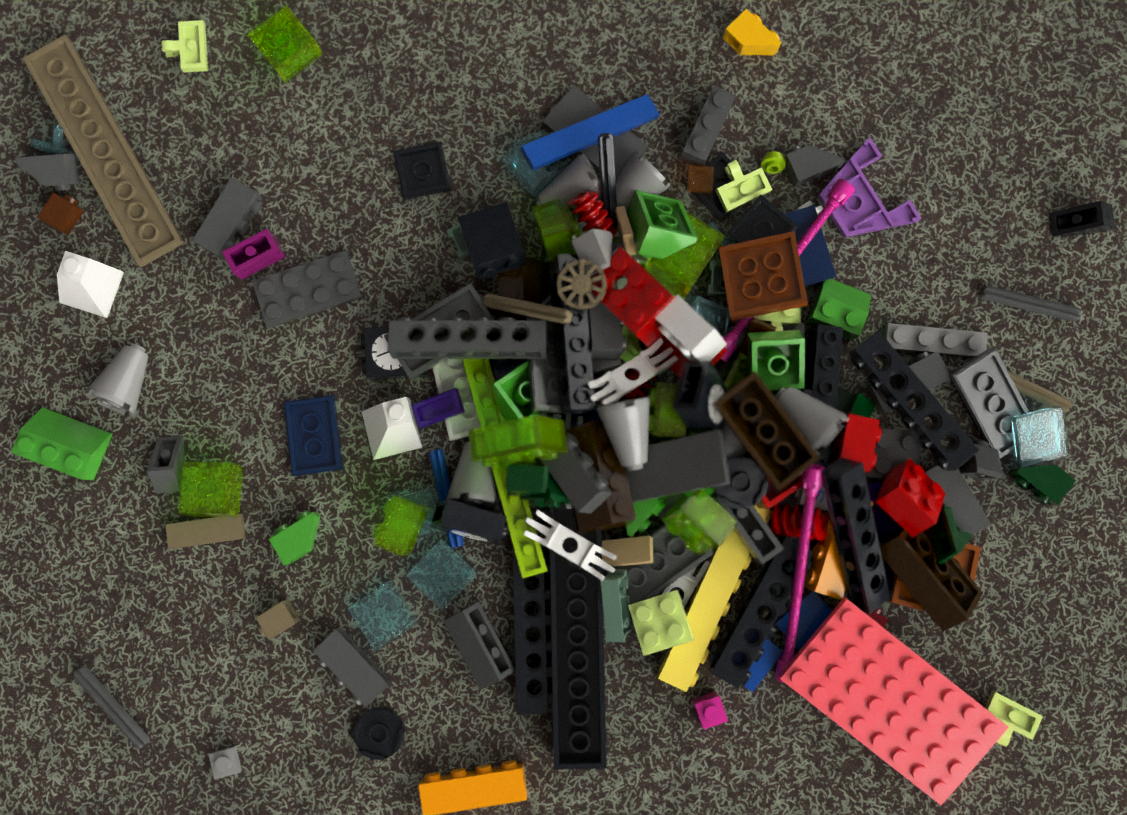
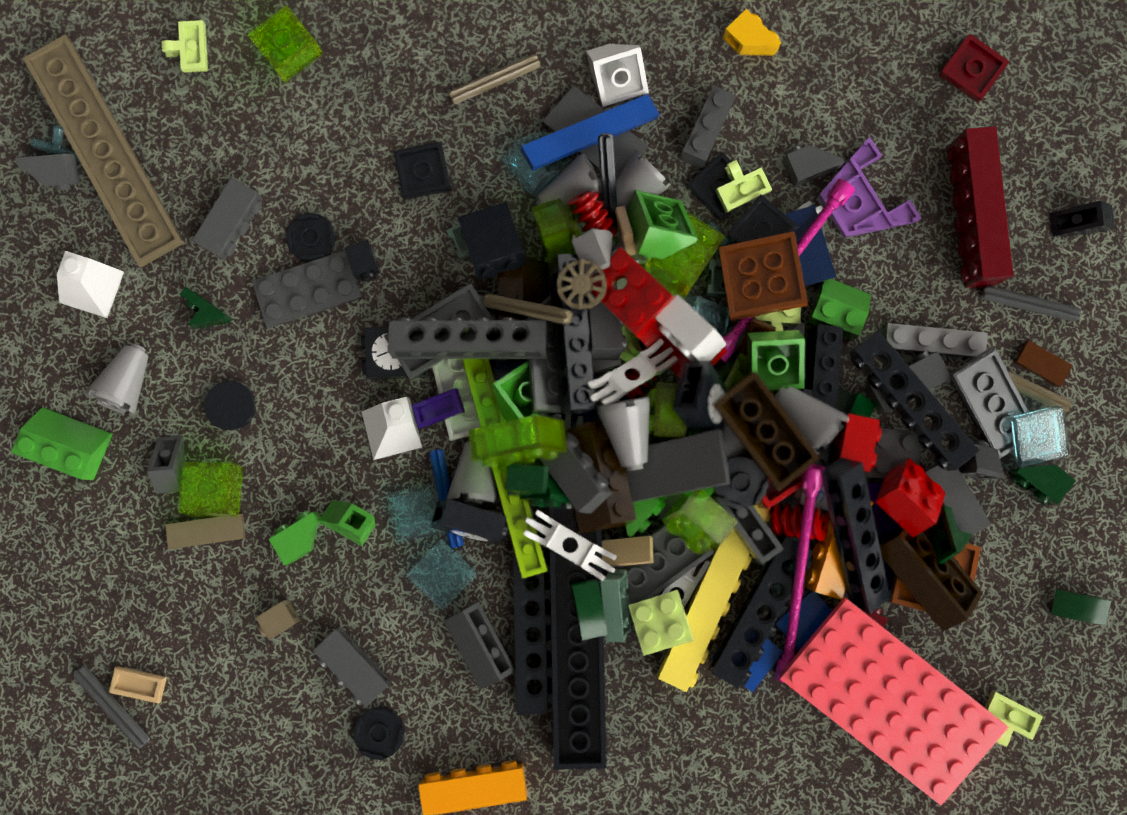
(61, 213): reddish brown brick -> none
(137, 684): none -> tan tile
(207, 314): none -> dark green slope
(225, 762): light grey plate -> none
(230, 405): none -> black tile
(253, 254): magenta brick -> none
(313, 435): dark blue tile -> none
(314, 243): none -> black tile
(348, 521): none -> bright green slope
(363, 261): none -> black brick
(383, 615): clear light blue tile -> none
(400, 525): clear neon green brick -> none
(494, 79): none -> dark tan axle
(589, 609): none -> dark green slope
(617, 72): none -> white slope
(700, 179): clear orange tile -> none
(709, 710): dark pink brick -> none
(773, 162): lime plate -> none
(974, 68): none -> dark red plate
(980, 208): none -> dark red brick
(1043, 363): none -> reddish brown tile
(1081, 607): none -> dark green slope

